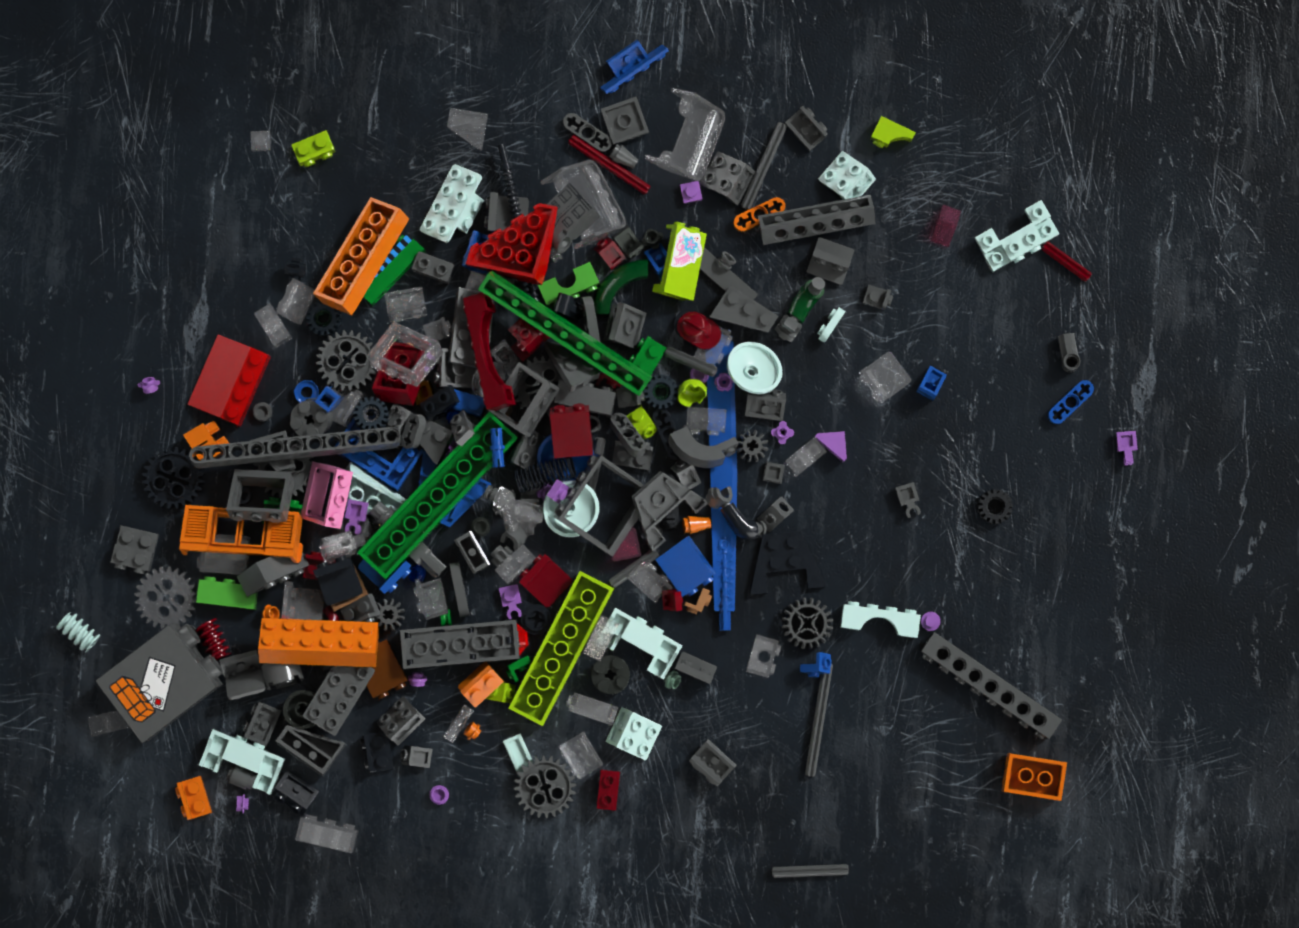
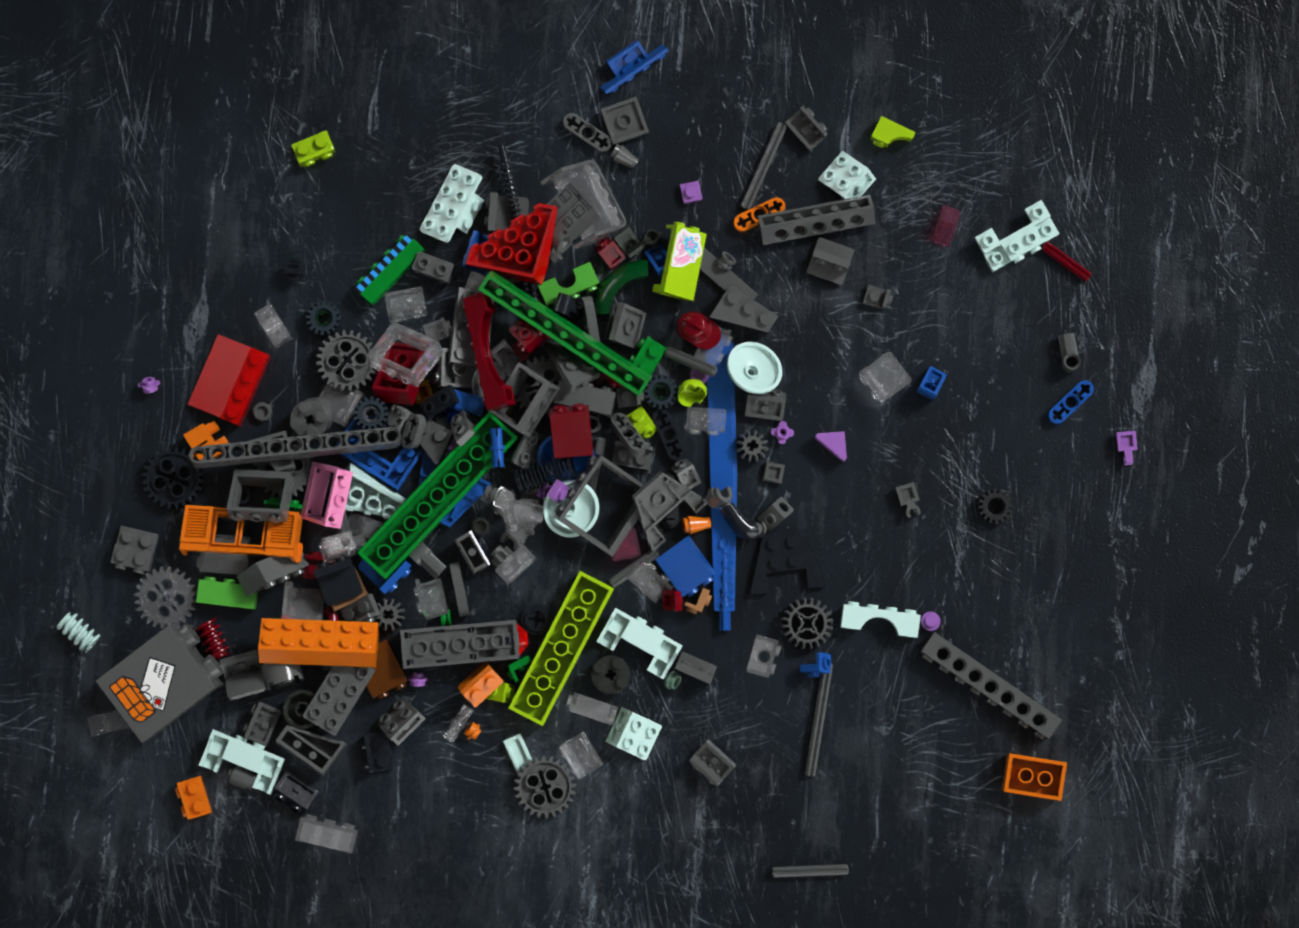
(242, 803): medium lavender plate -> none
(260, 141): clear plate -> none
(270, 612): orange plate -> none
(296, 301): clear bracket -> none
(306, 383): blue piece -> none
(329, 399): blue leg -> none
(356, 512): medium lavender plate -> none
(361, 256): orange brick -> none
(381, 513): dark grey piece -> none
(416, 756): dark grey bracket -> none
(417, 572): clear blue plate -> none
(439, 794): medium lavender plate -> none
(468, 125): clear wing -> none
(510, 597): medium lavender plate -> none
(545, 580): dark red bracket -> none
(601, 638): clear brick -> none
(608, 164): dark red axle -> none
(608, 789): dark red brick -> none
(696, 139): clear windscreen -> none
(697, 454): dark grey arch -> none
(723, 377): medium lavender plate -> none
(728, 177): dark grey bracket -> none
(801, 305): piece -> none
(805, 457): clear brick -> none
(834, 317): light aqua plate -> none

